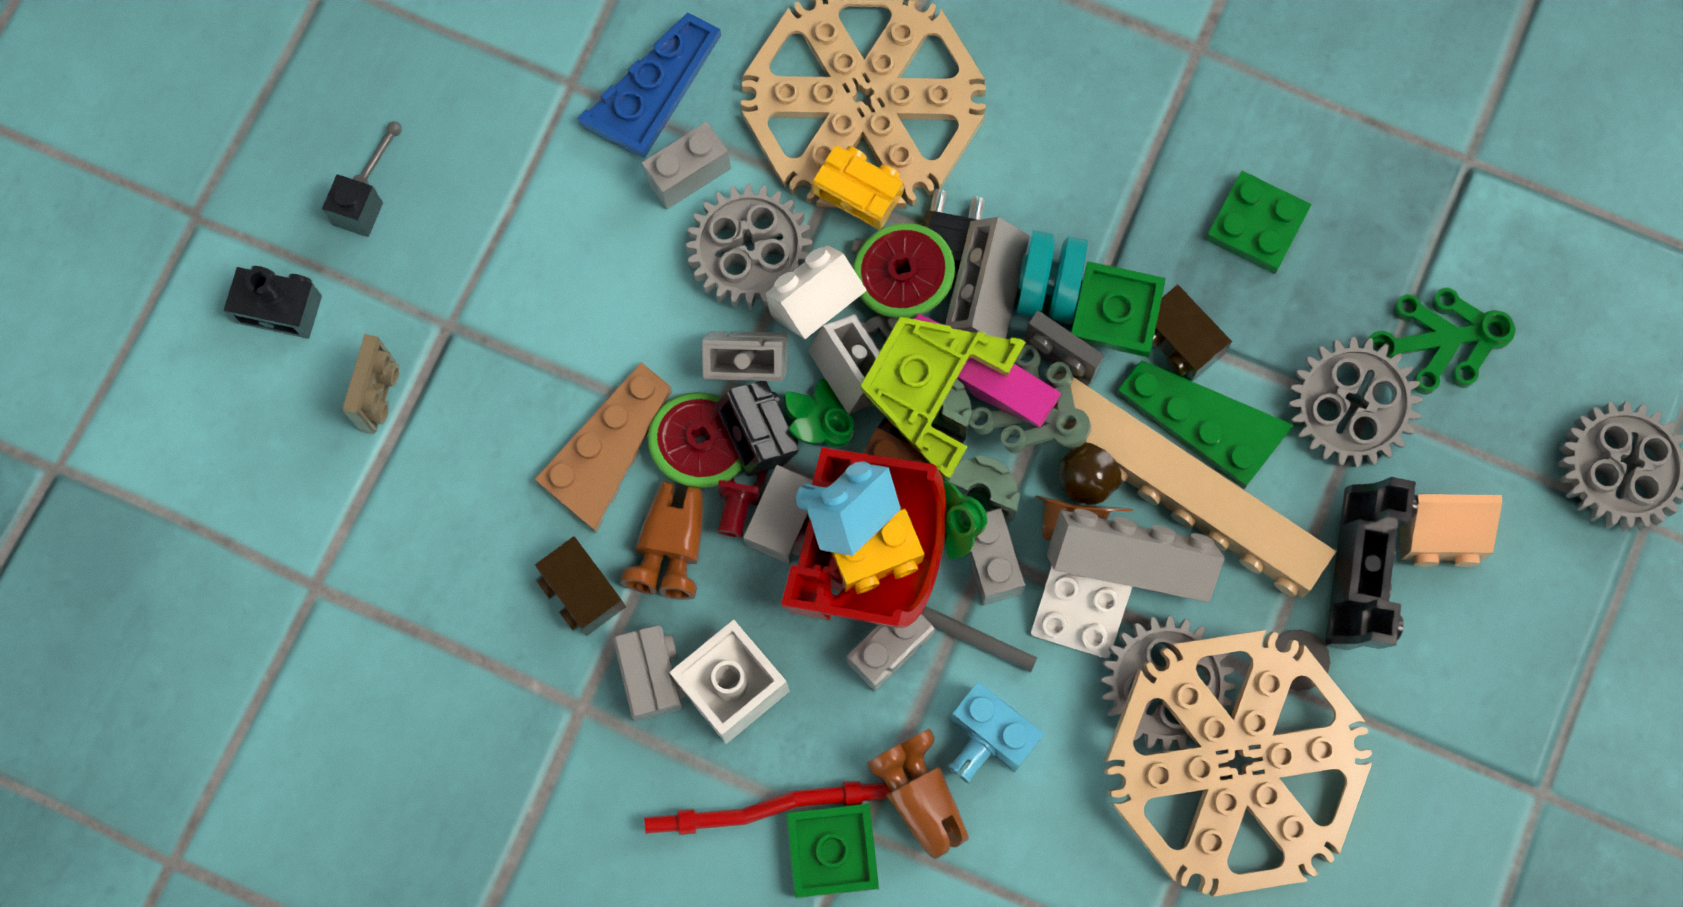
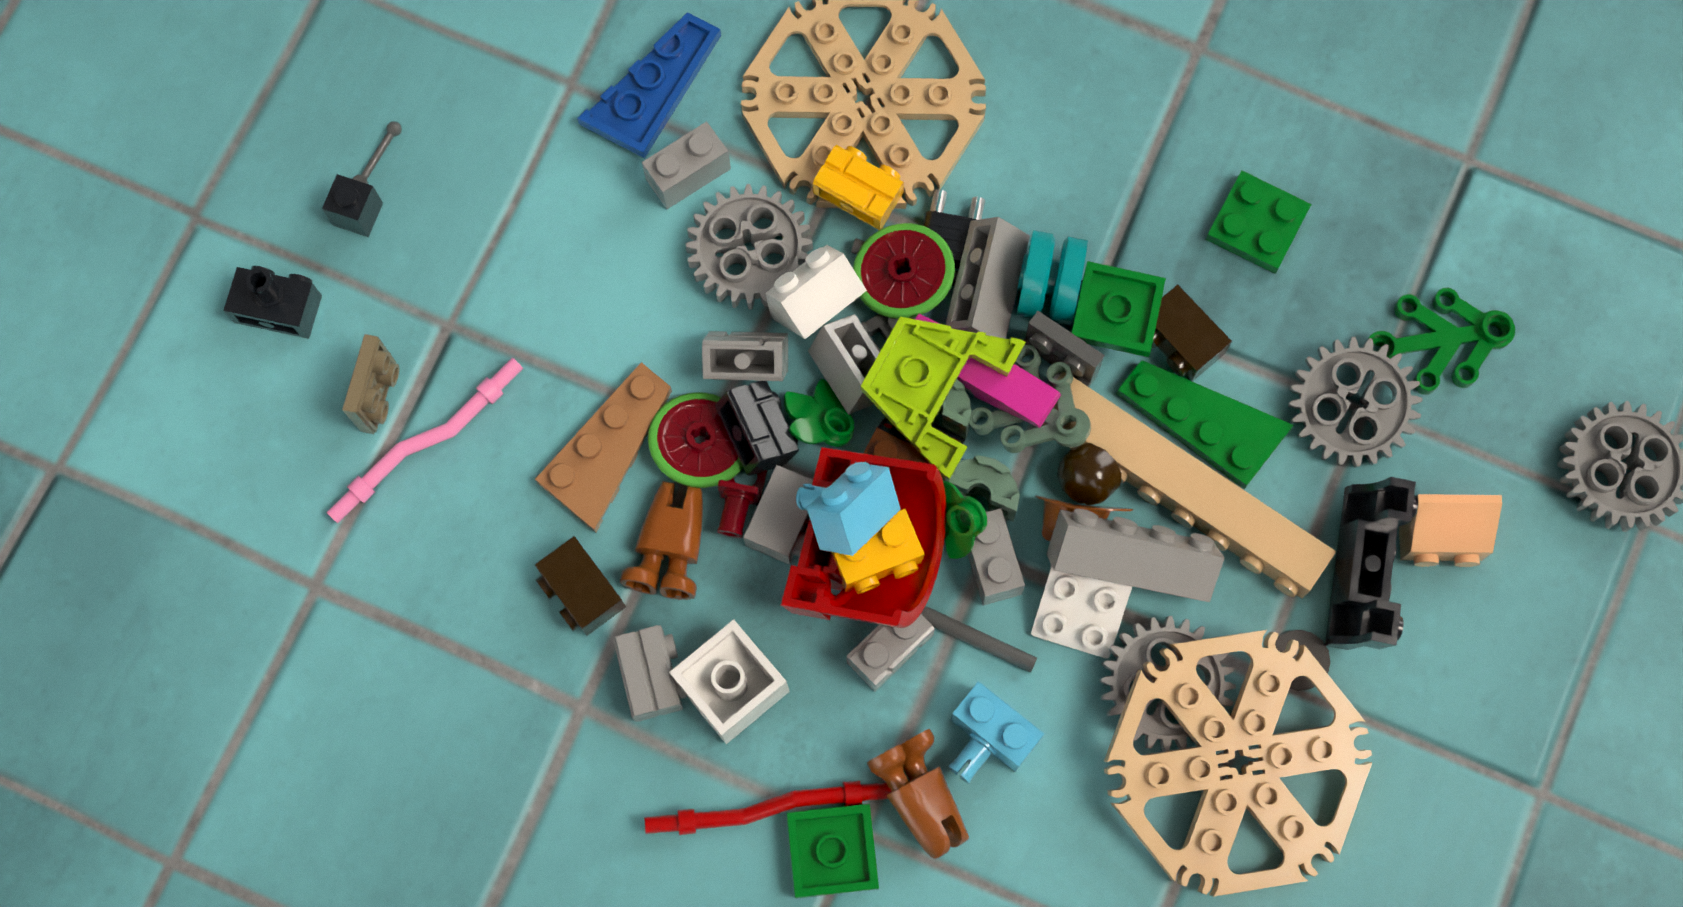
(362, 488): none -> bright pink bar

